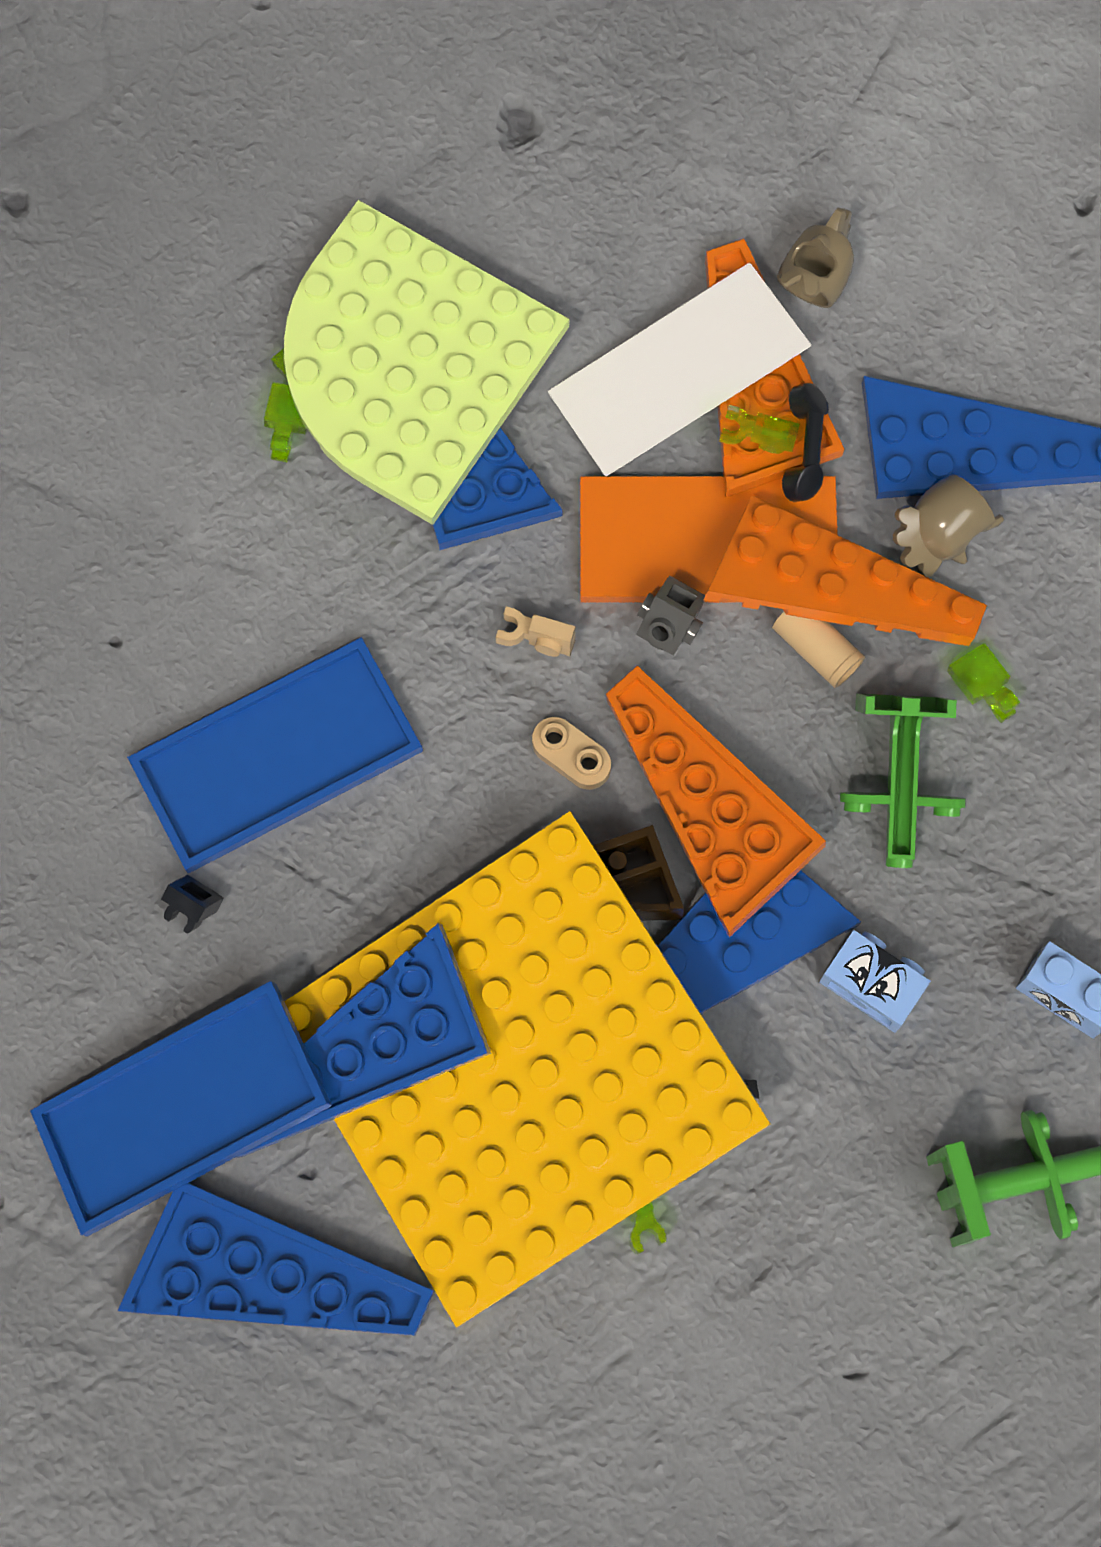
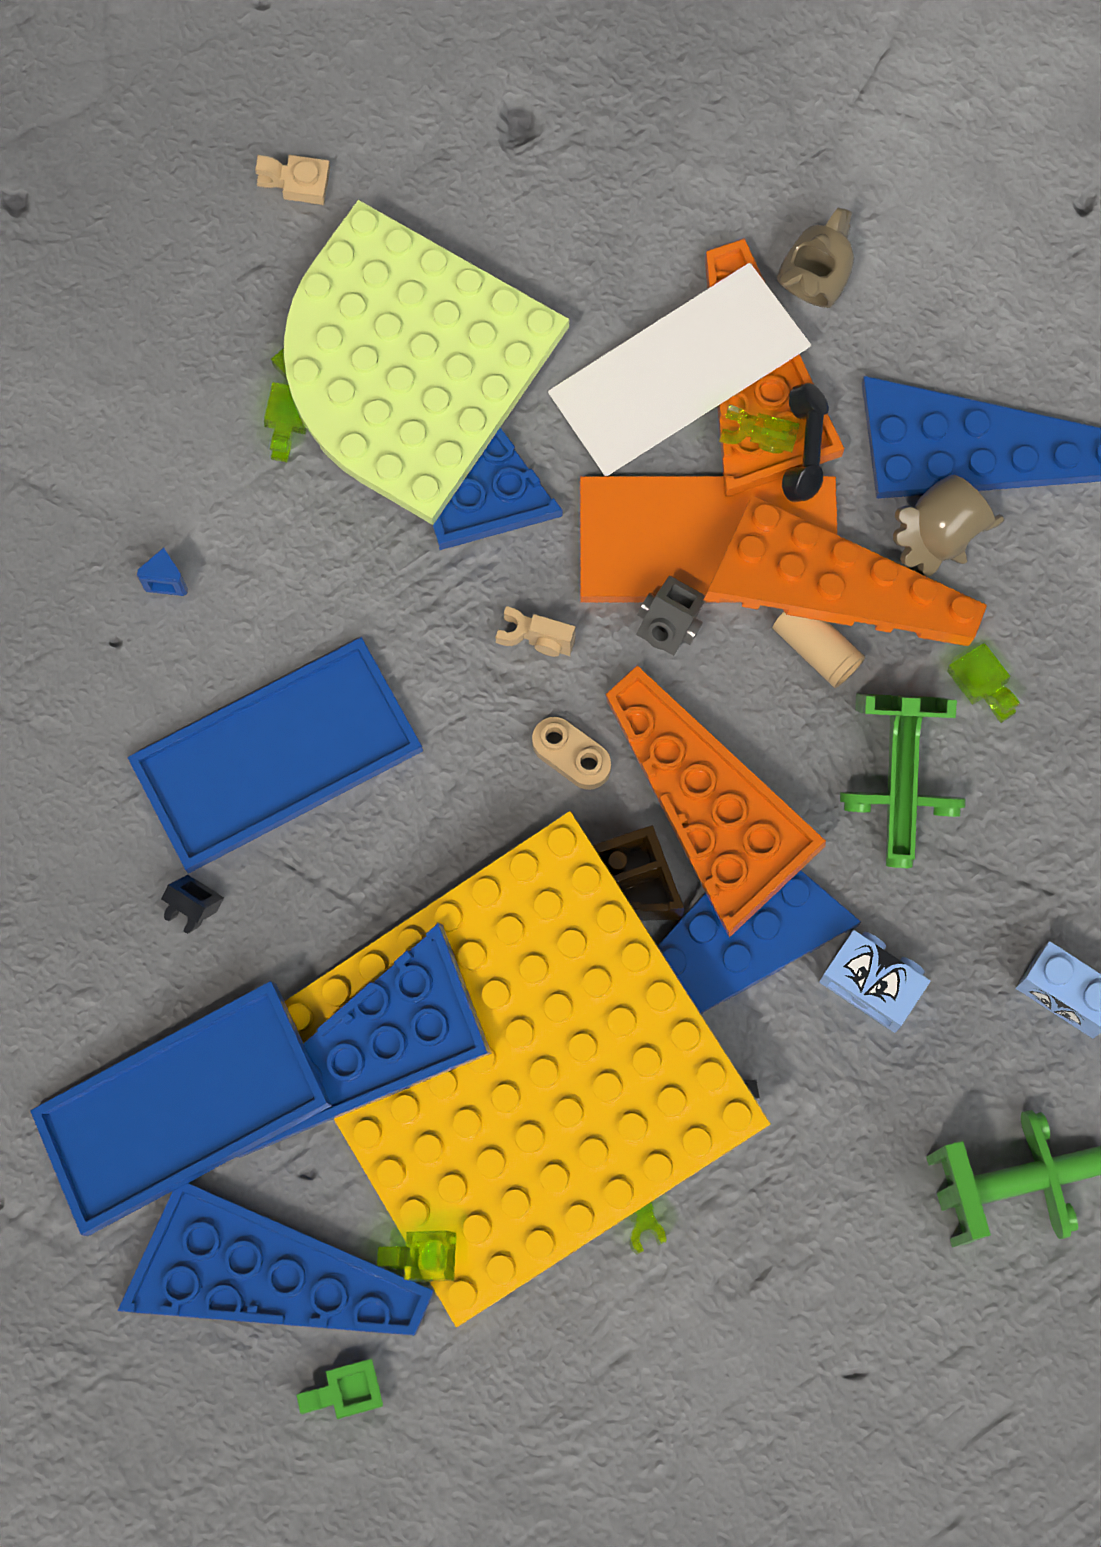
(162, 576): none -> blue slope
(301, 179): none -> tan plate
(350, 1390): none -> bright green plate
(425, 1257): none -> clear neon green plate

